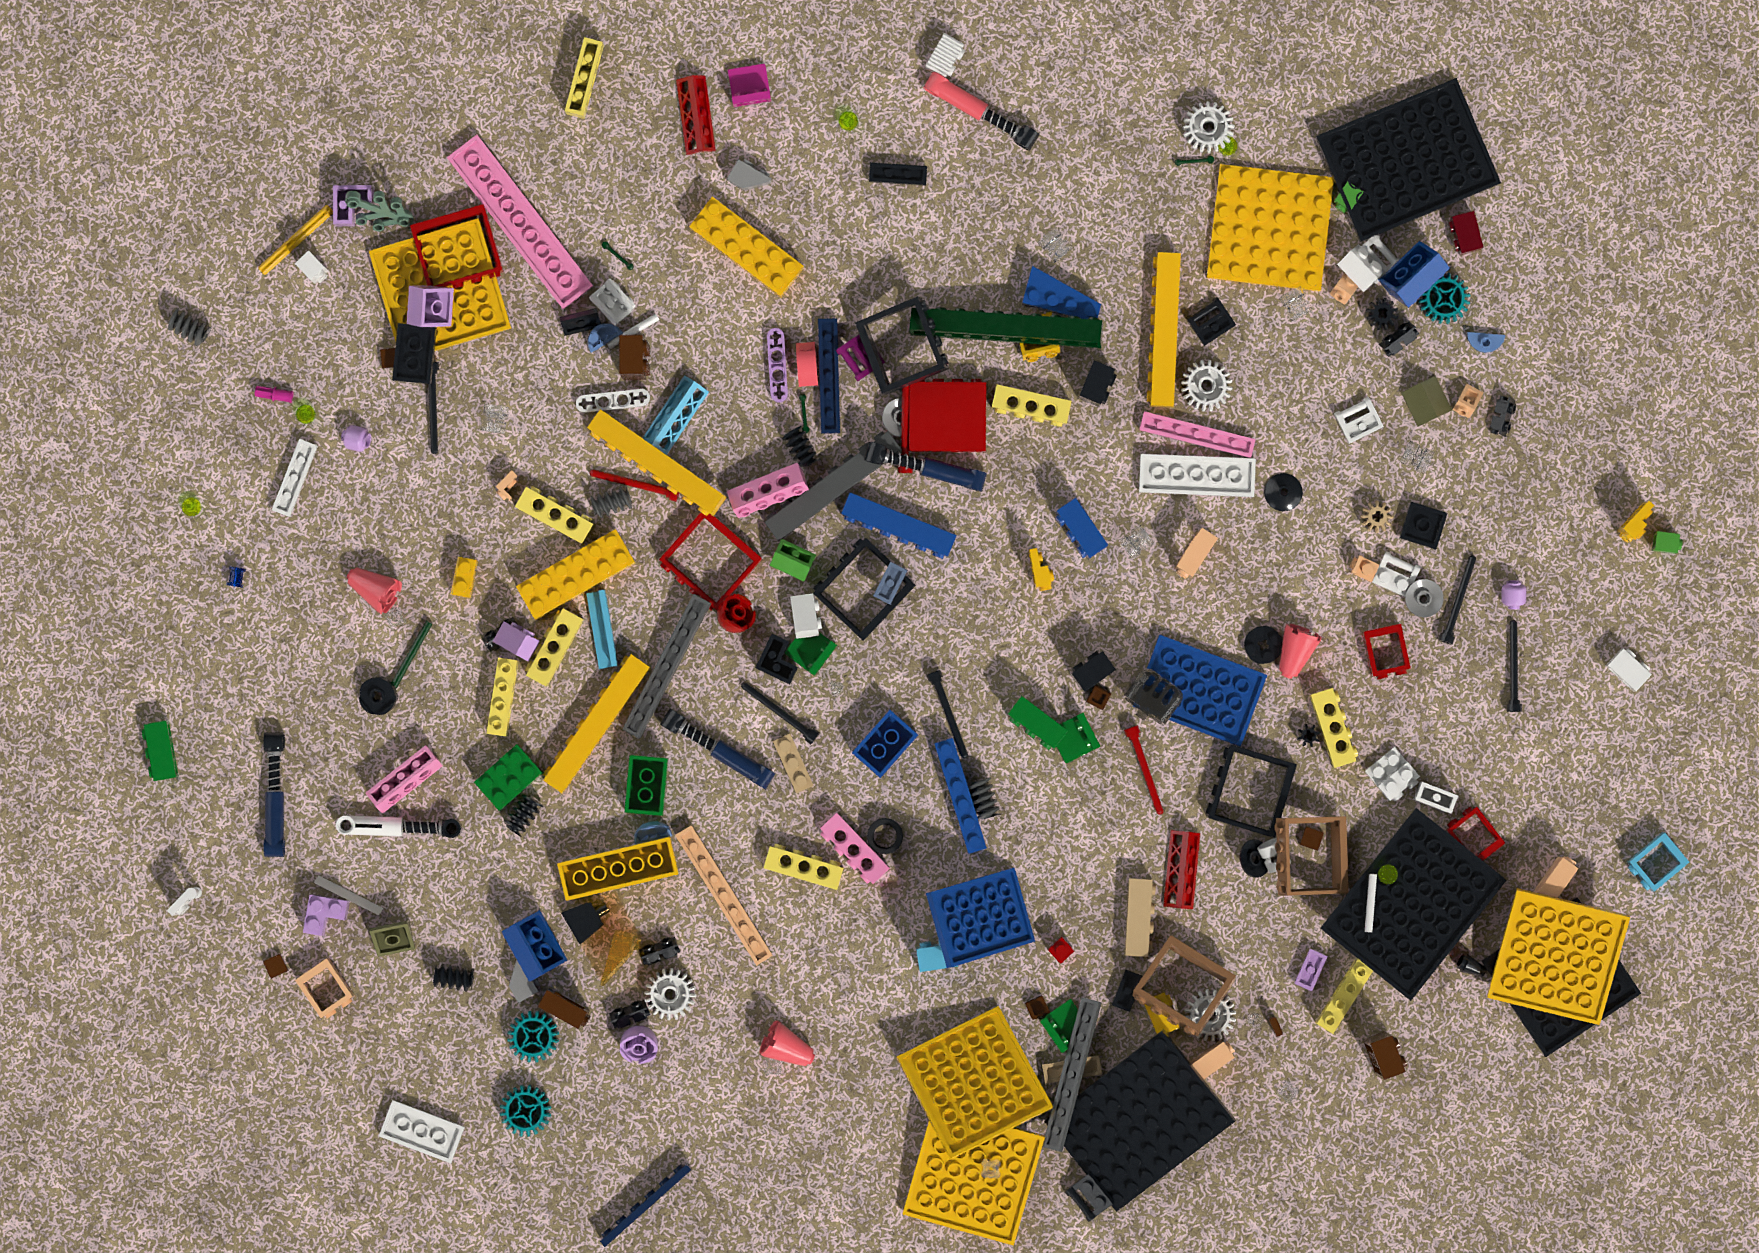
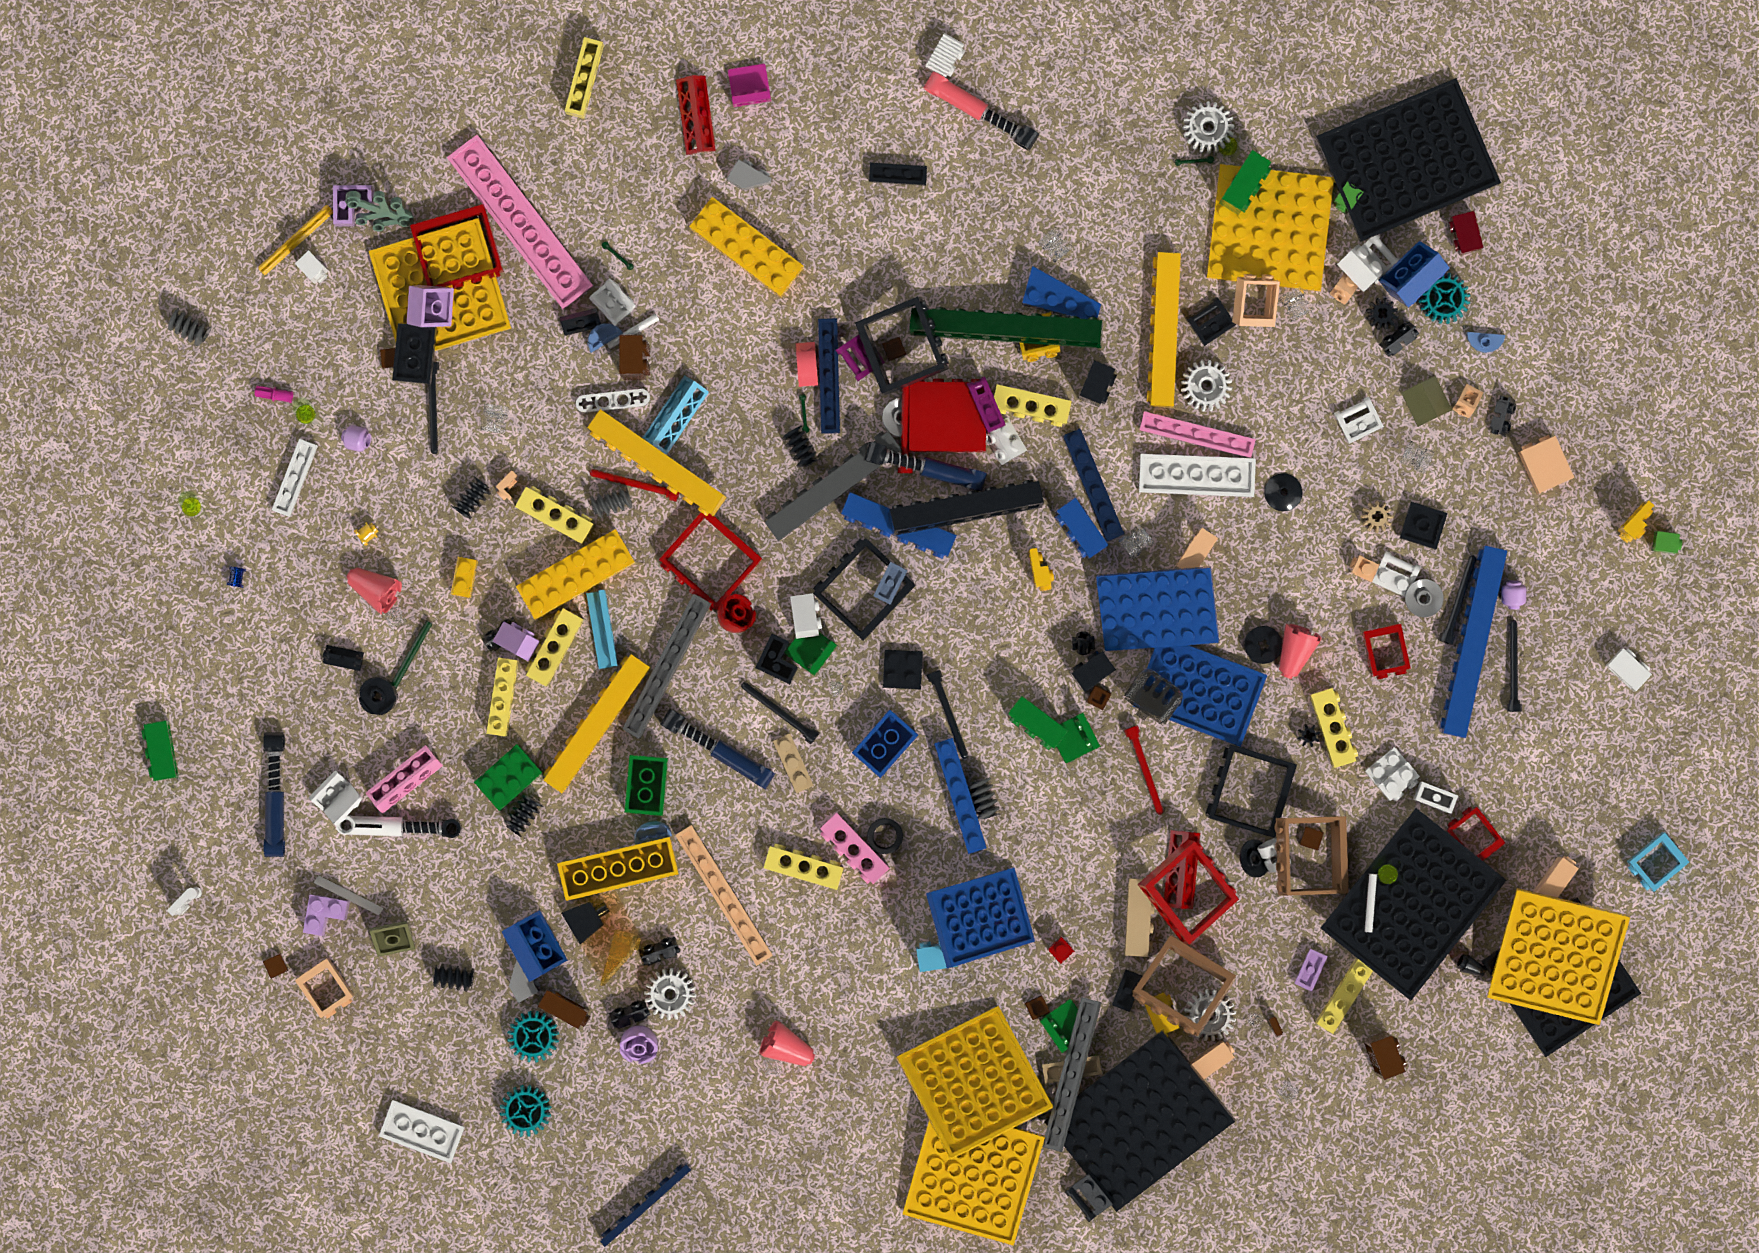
(336, 797): none -> white bracket
(343, 657): none -> black hinge
(366, 533): none -> yellow brick
(471, 498): none -> black piece
(757, 490): bright pink brick -> none
(777, 365): lavender beam -> none
(792, 560): bright green brick -> none
(848, 121): clear neon green tile -> none
(894, 349): none -> reddish brown tile
(902, 669): none -> black plate
(965, 508): none -> black brick
(986, 405): none -> magenta plate
(990, 1173): clear plate -> none
(1005, 442): none -> white bracket
(1083, 643): none -> black gear
(1093, 485): none -> dark blue plate
(1158, 608): none -> blue plate
(1164, 909): none -> red window
(1246, 183): none -> green brick
(1269, 316): none -> light nougat window
(1474, 641): none -> blue brick
(1545, 464): none -> light nougat brick

